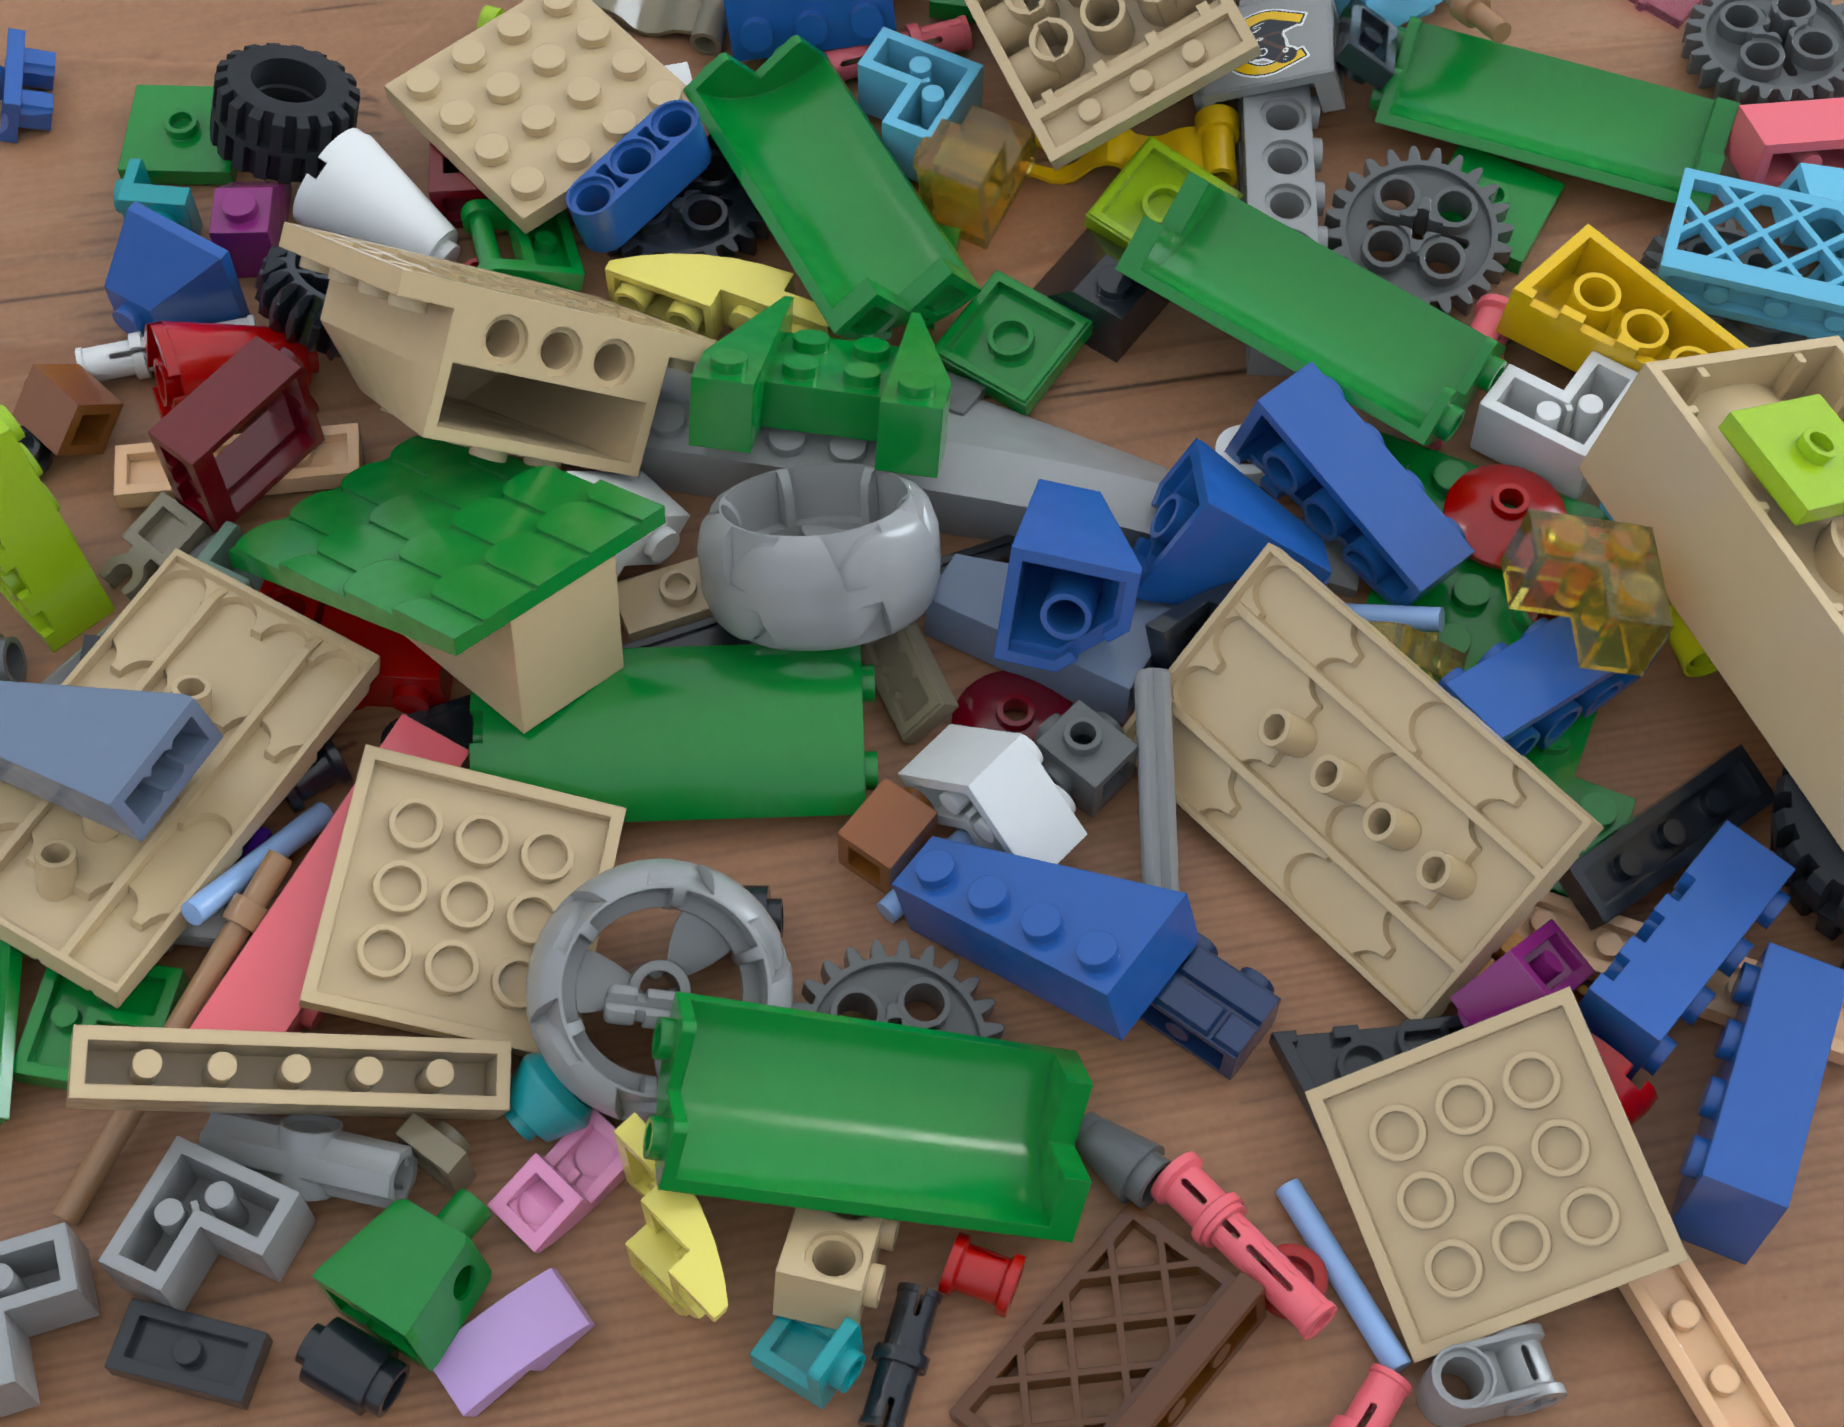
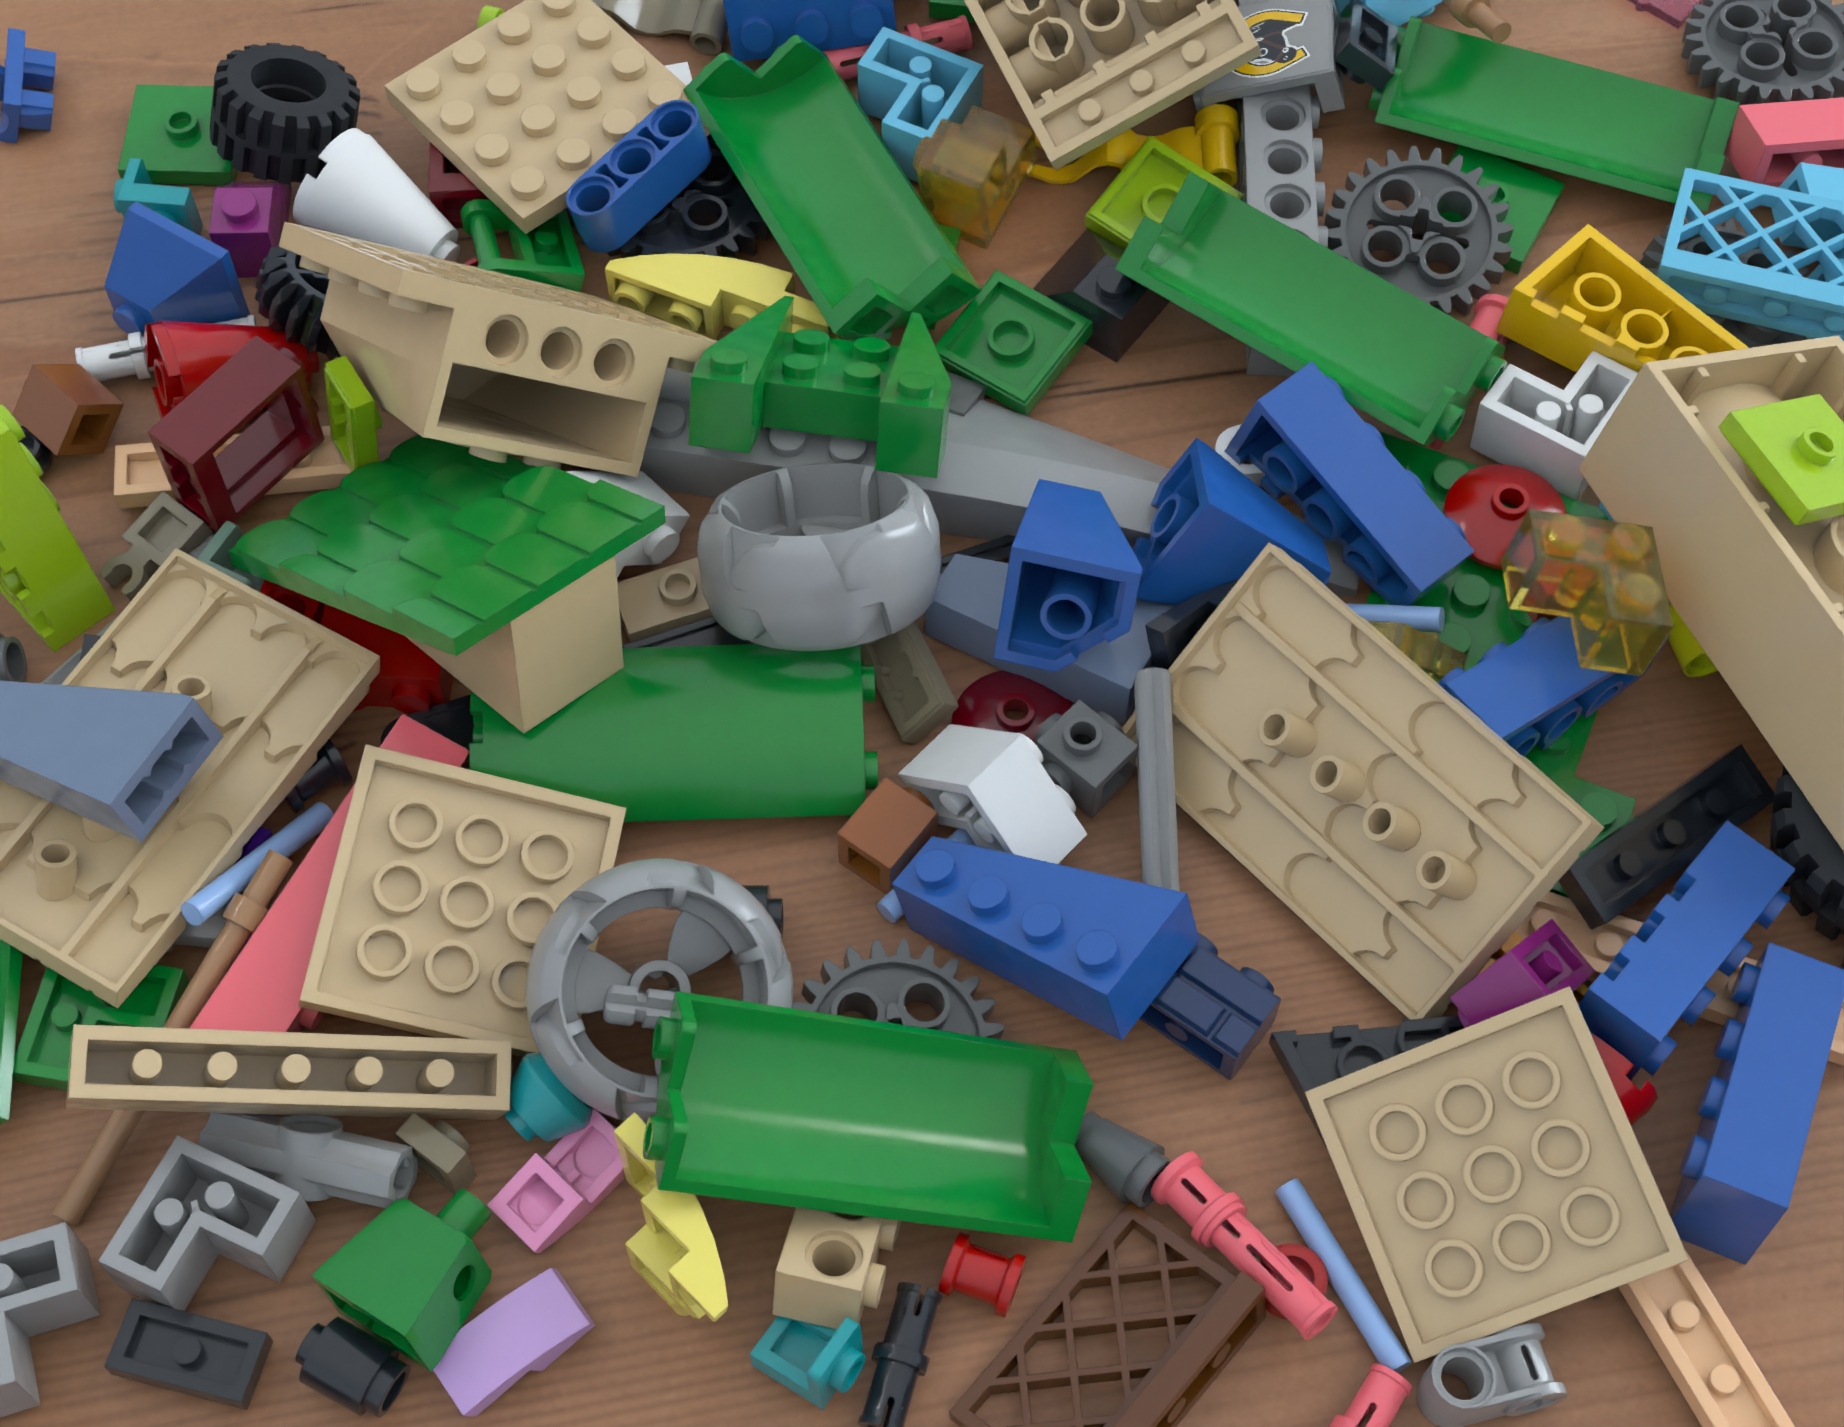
(351, 414): none -> lime plate

